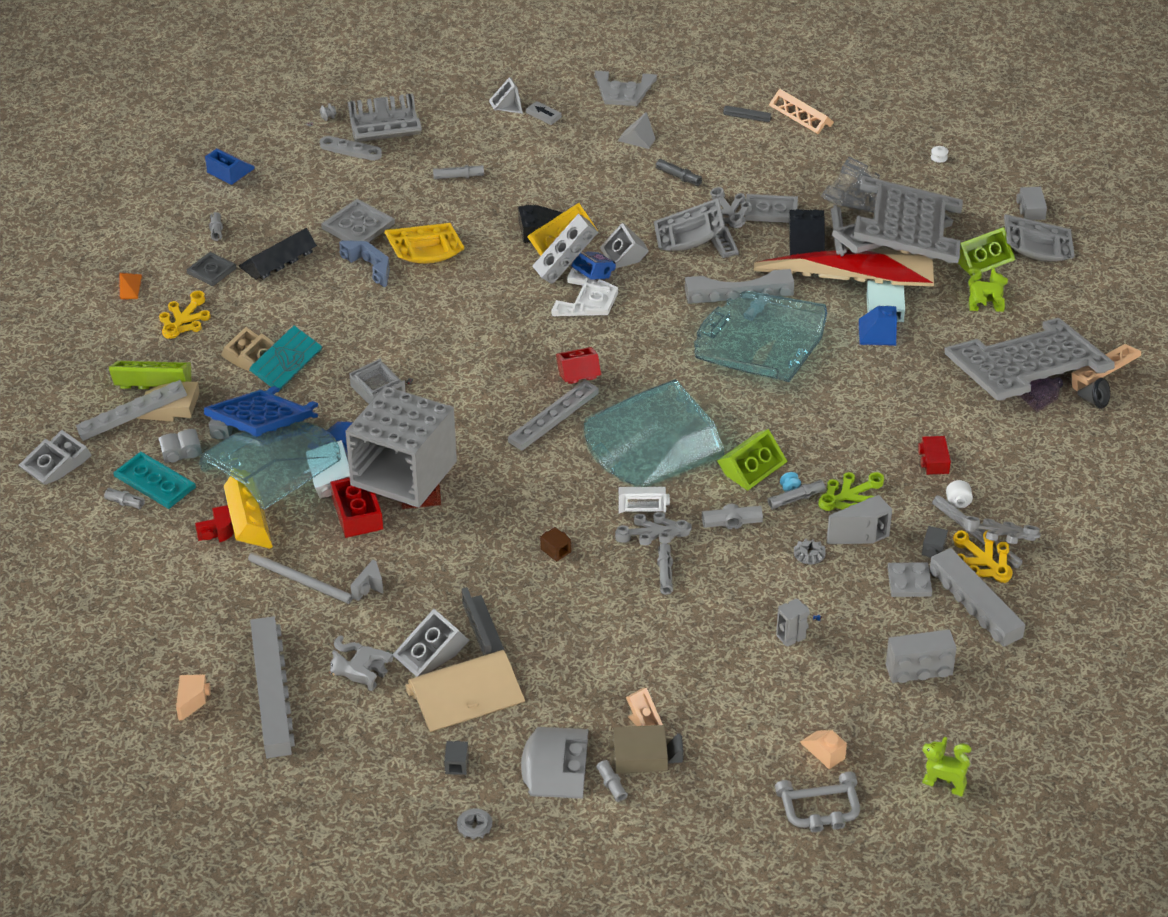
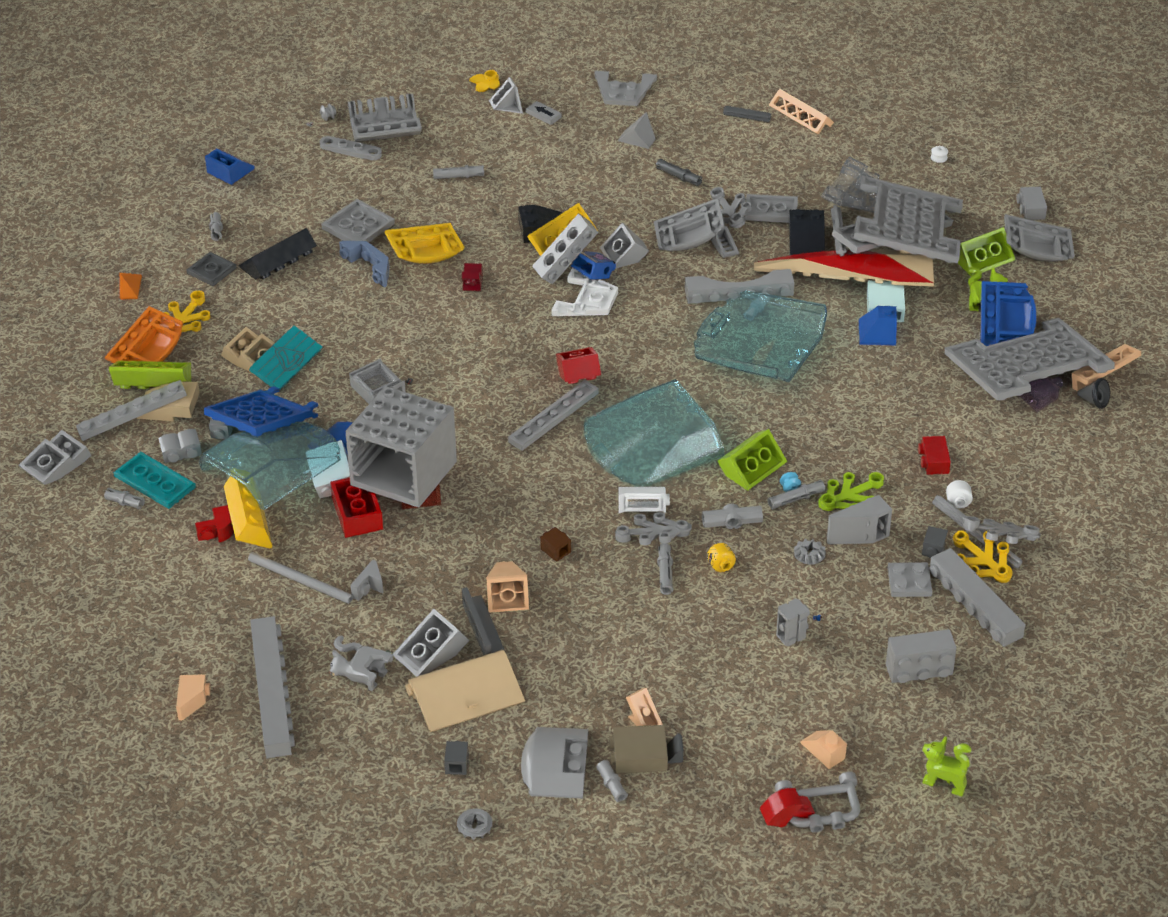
(148, 339): none -> orange slope
(472, 277): none -> dark red brick
(486, 81): none -> yellow plate
(507, 588): none -> light nougat slope
(721, 557): none -> yellow head
(783, 805): none -> red brick
(1006, 312): none -> blue slope

